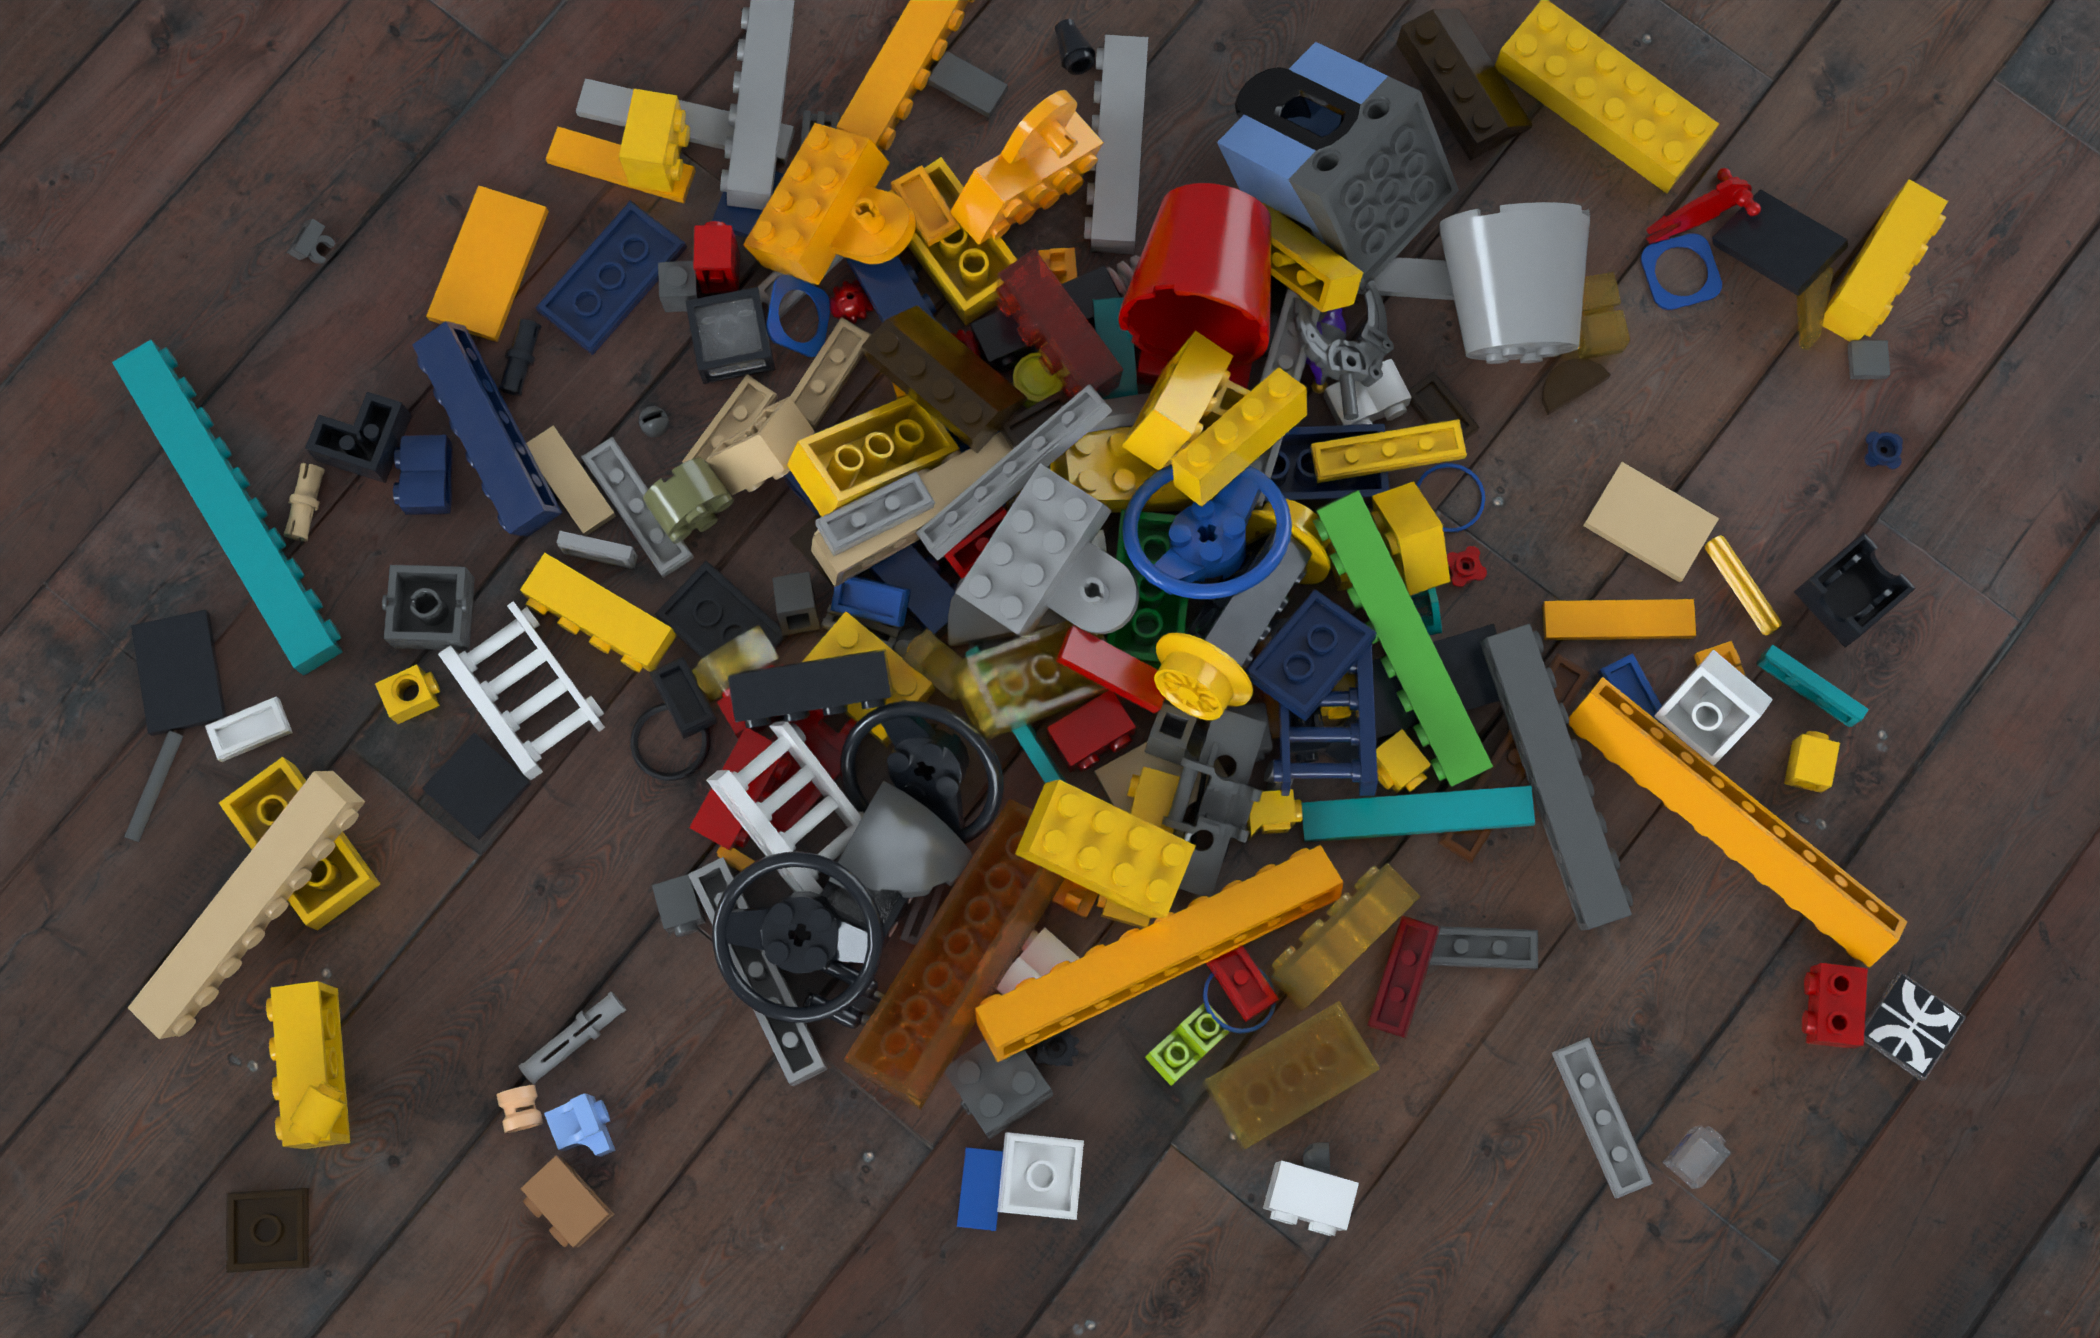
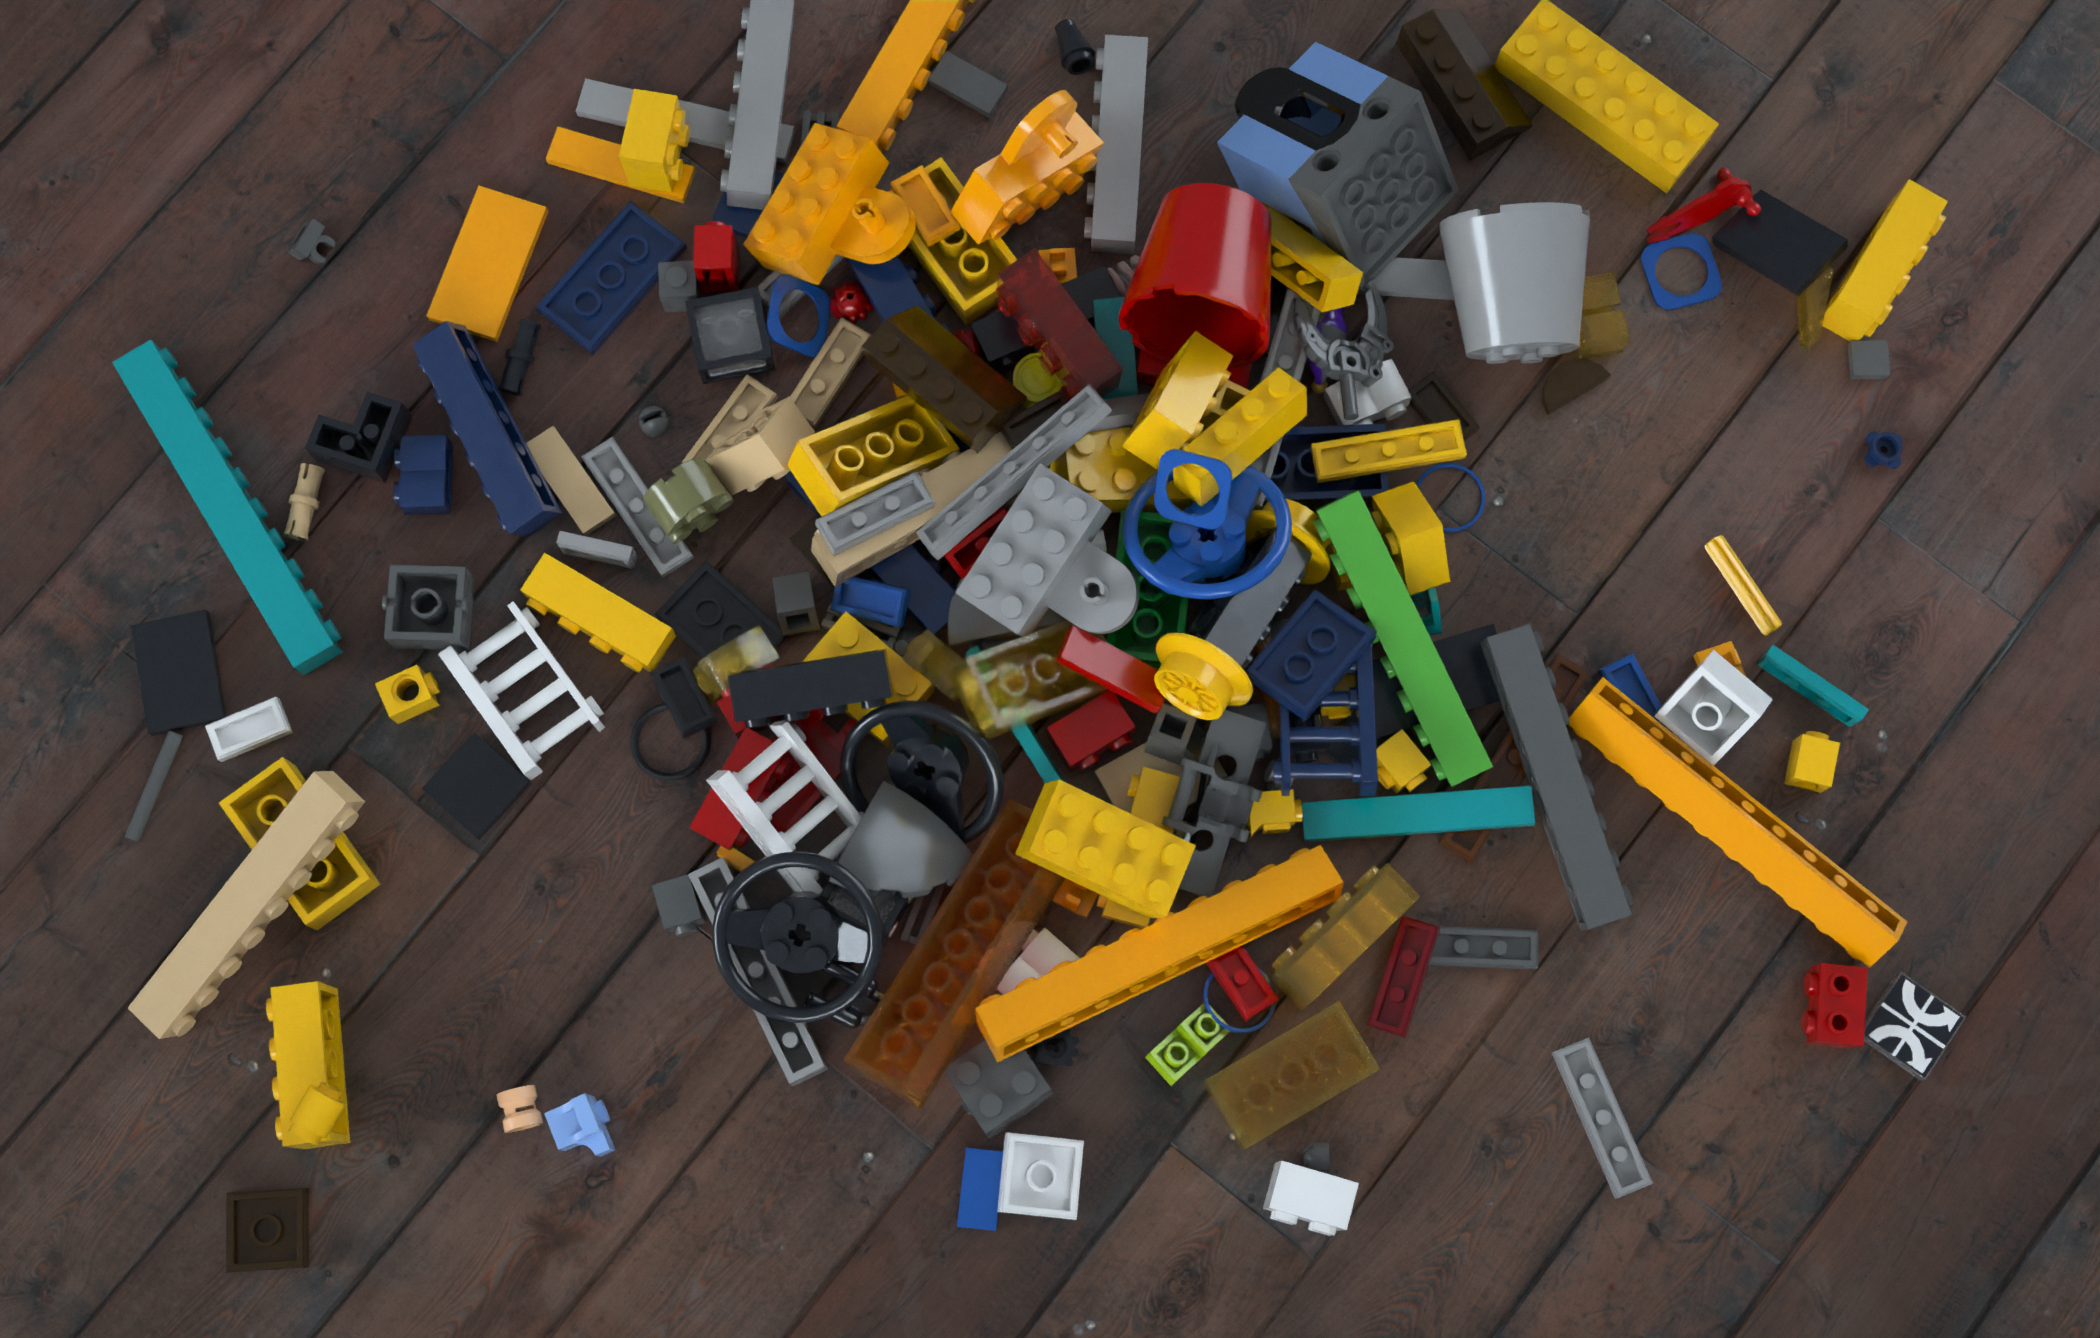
(566, 1202): medium nougat brick -> none
(609, 1008): light grey pin -> none
(1220, 471): none -> blue piece
(1460, 576): red plate -> none
(1619, 619): light orange tile -> none
(1651, 522): tan tile -> none
(1697, 1156): clear brick -> none
(1853, 591): black piece -> none

